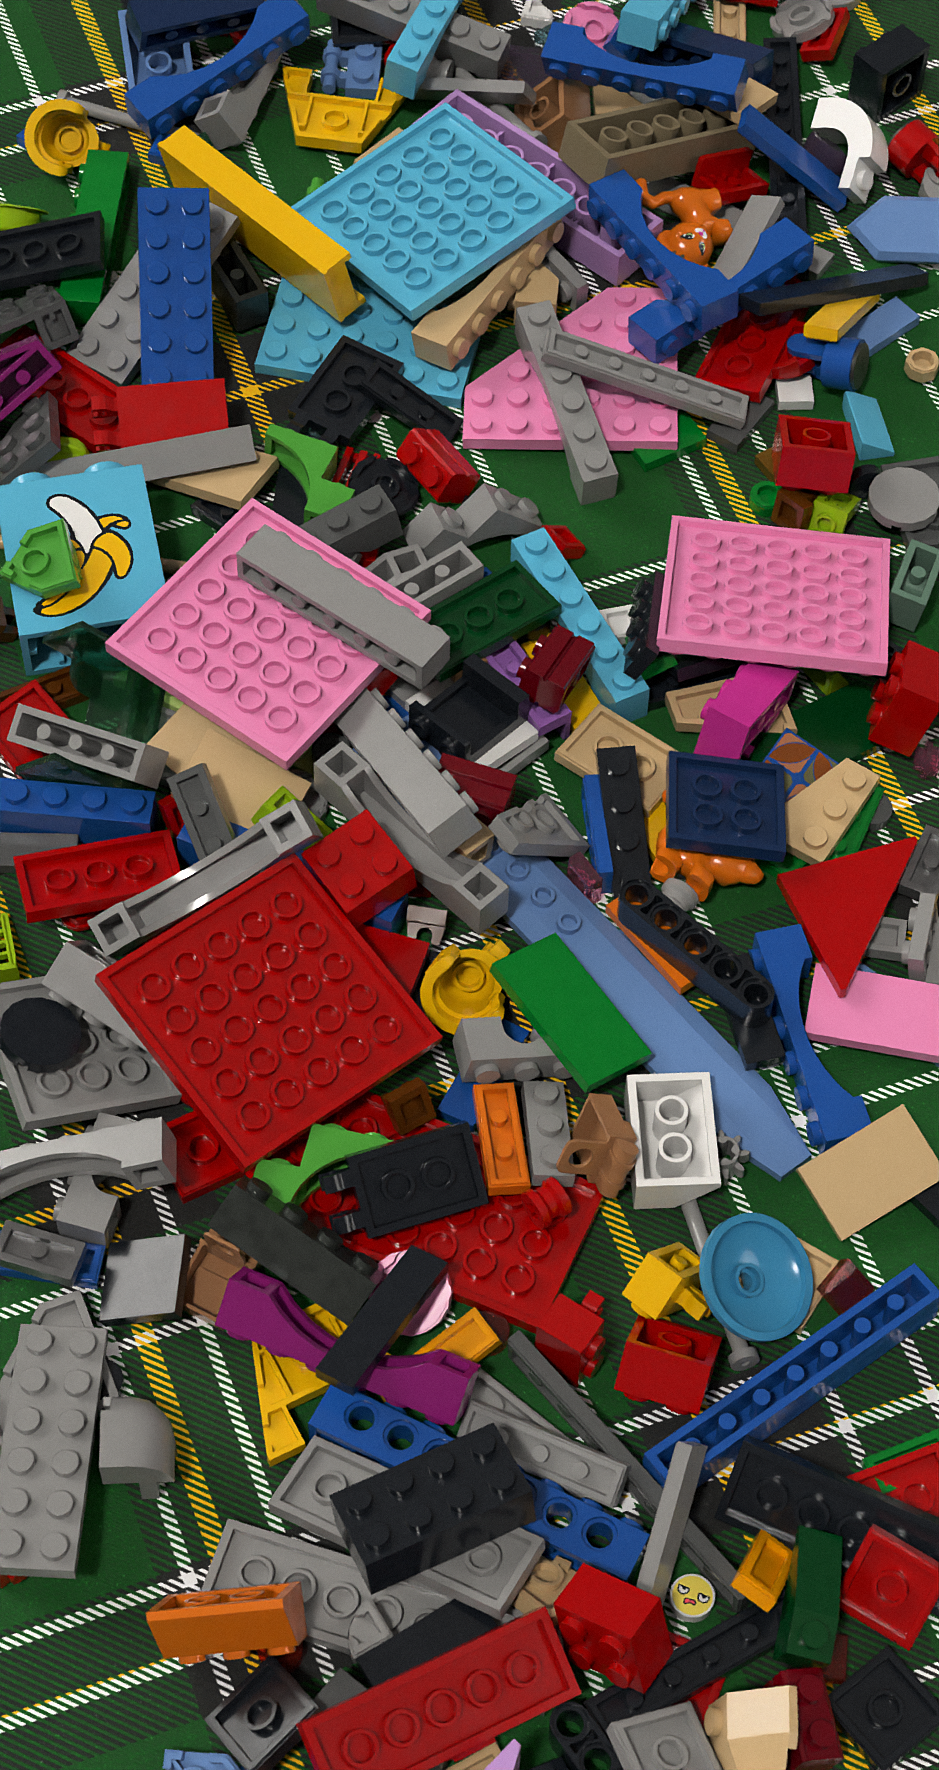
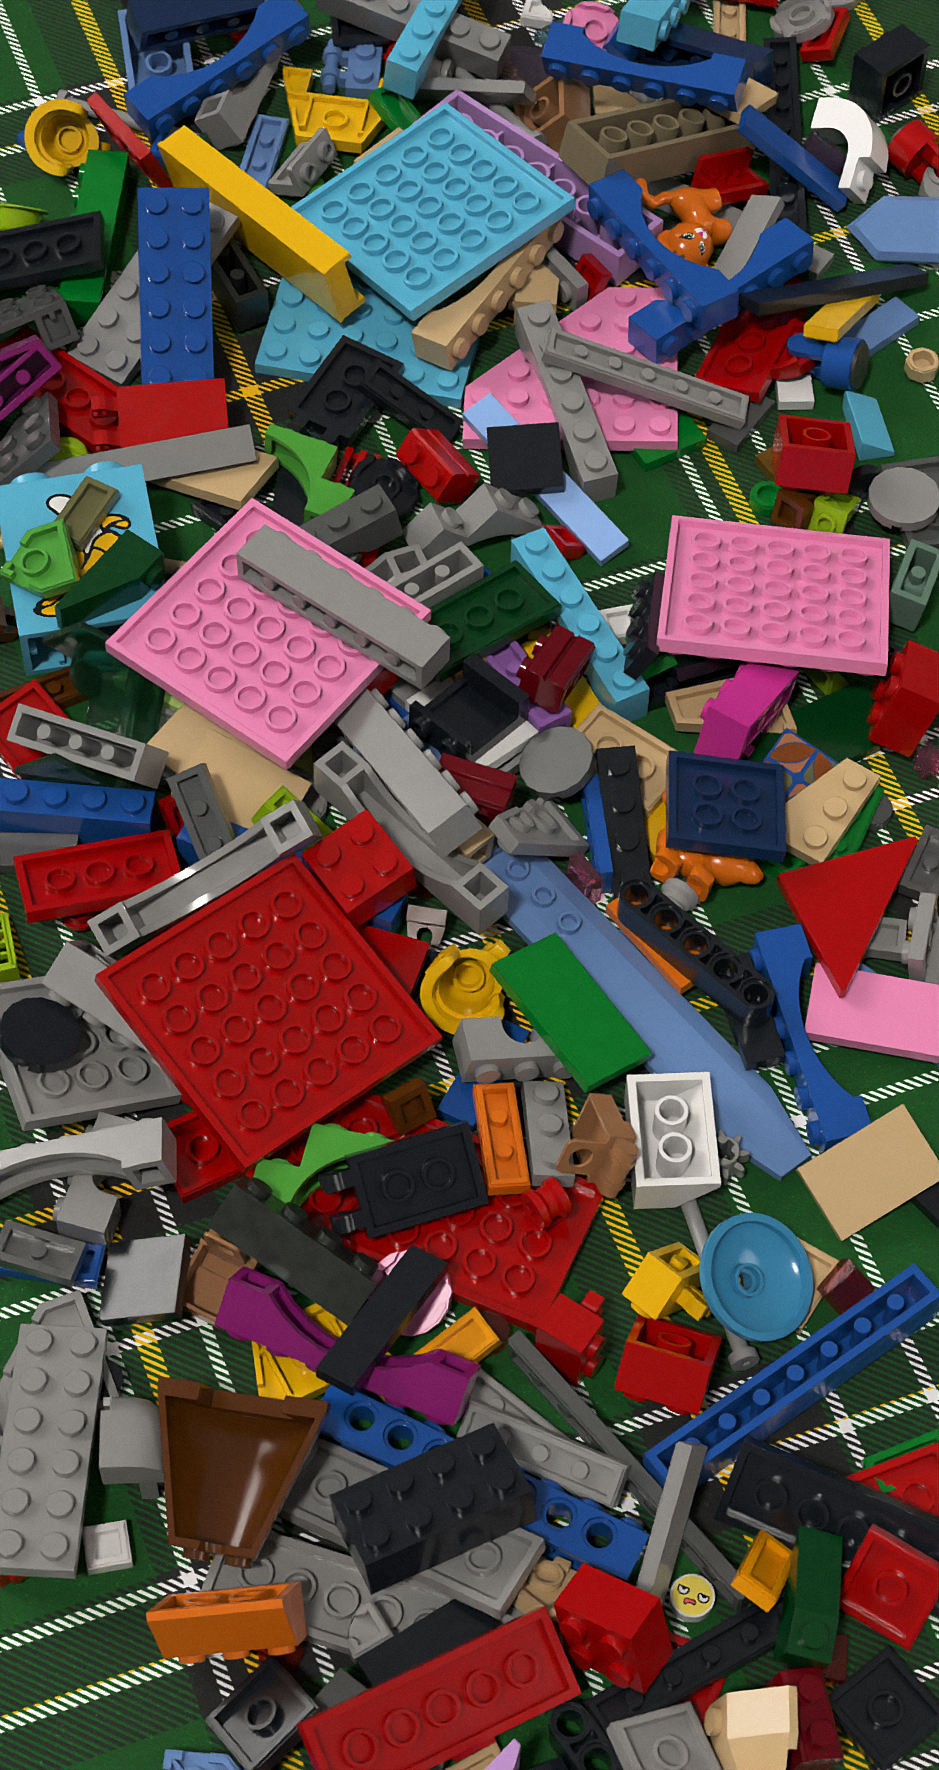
(88, 510): none -> olive tile
(107, 1547): none -> white tile
(115, 580): none -> dark green slope
(129, 142): none -> red tile
(230, 1465): none -> reddish brown cone
(265, 147): none -> medium blue tile
(304, 166): none -> light grey bracket
(393, 108): none -> green tile
(526, 458): none -> black tile
(557, 762): none -> dark grey tile
(569, 507): none -> light blue tile
(593, 273): none -> red plate

